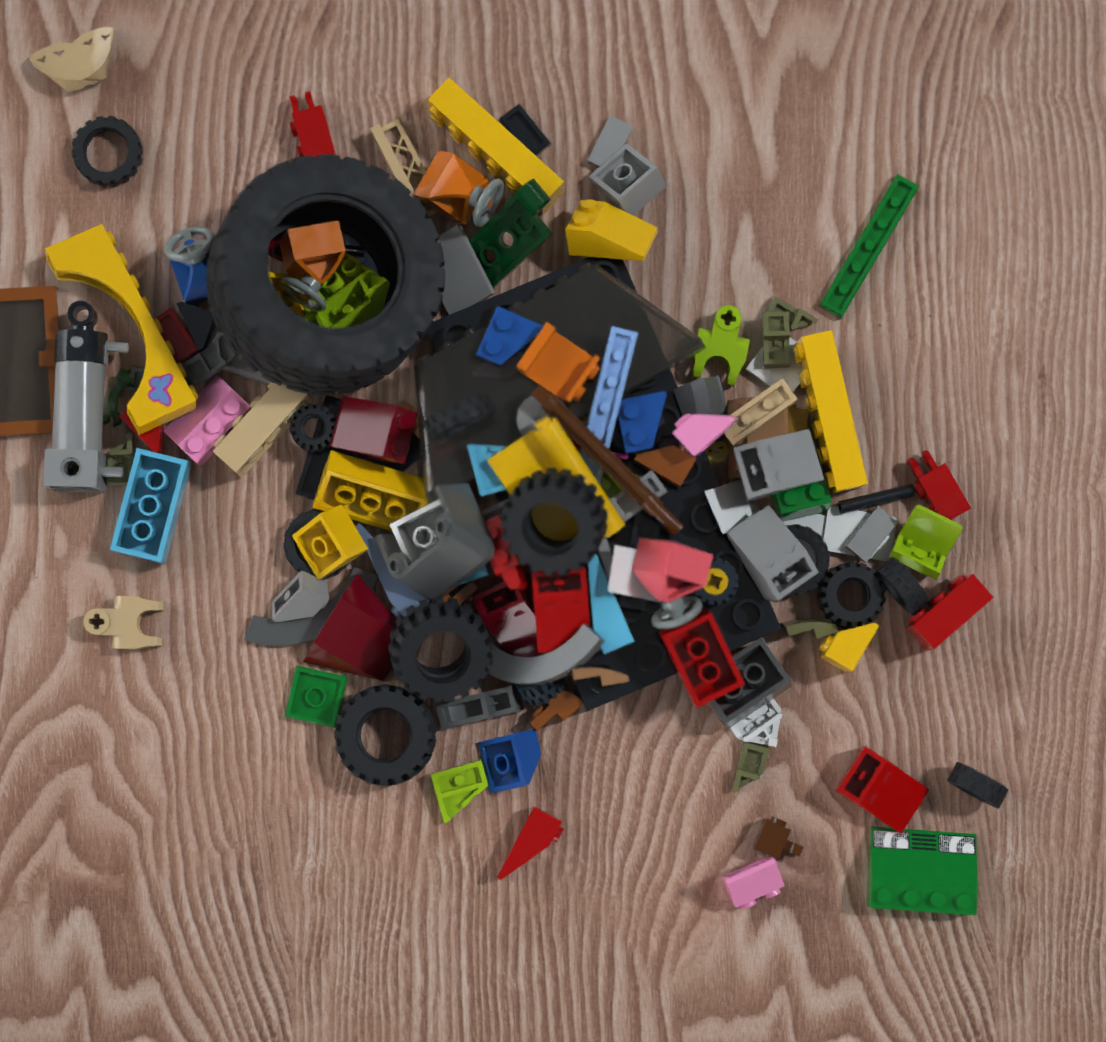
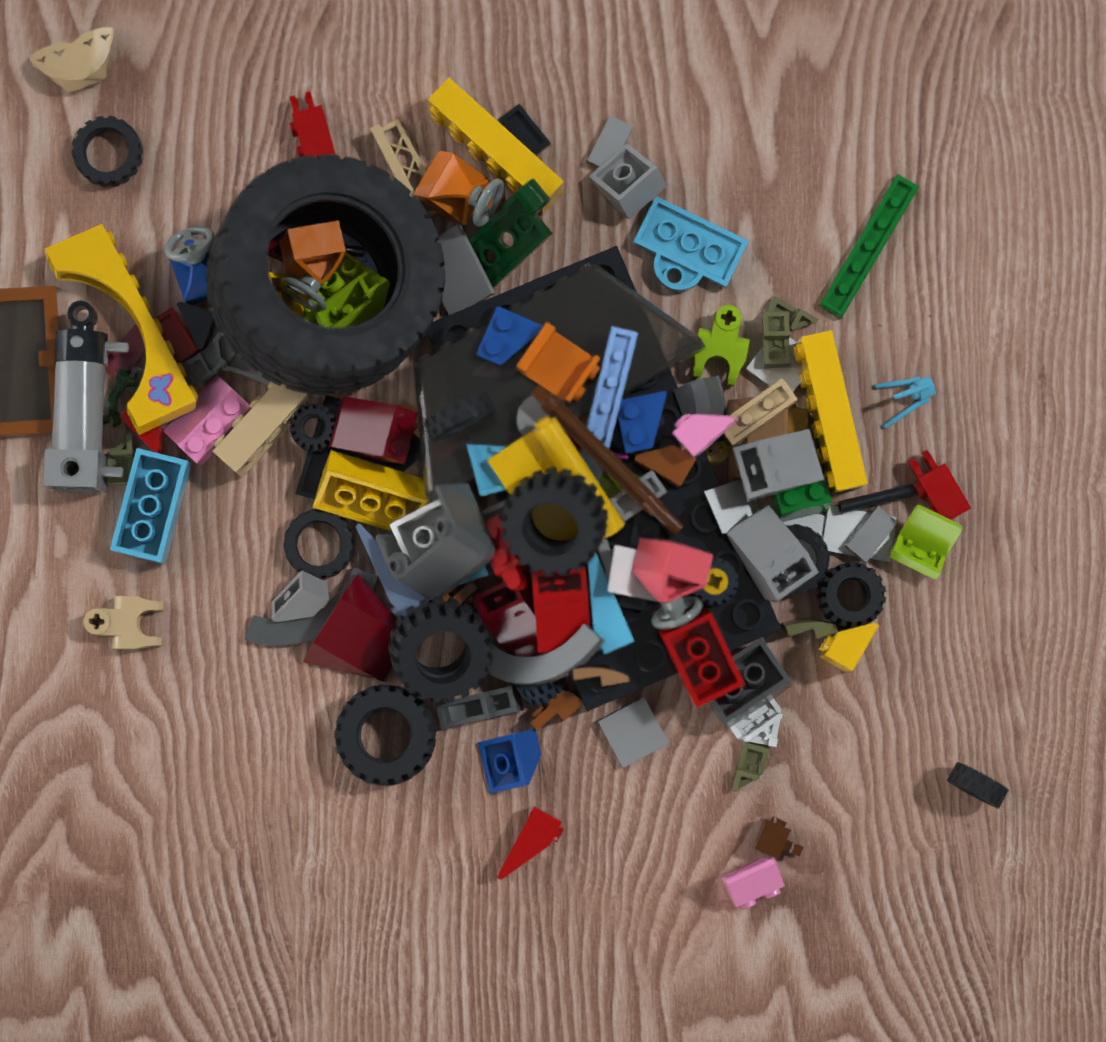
(133, 356): none -> clear pink tile
(316, 696): green tile -> none
(329, 541): yellow slope -> none
(458, 786): lime wing -> none
(608, 232): yellow slope -> none
(633, 732): none -> light grey tile
(689, 246): none -> medium azure plate
(881, 789): red slope -> none
(902, 586): black tyre -> none
(919, 389): none -> medium azure plant
(922, 871): green slope -> none
(948, 611): red brick -> none

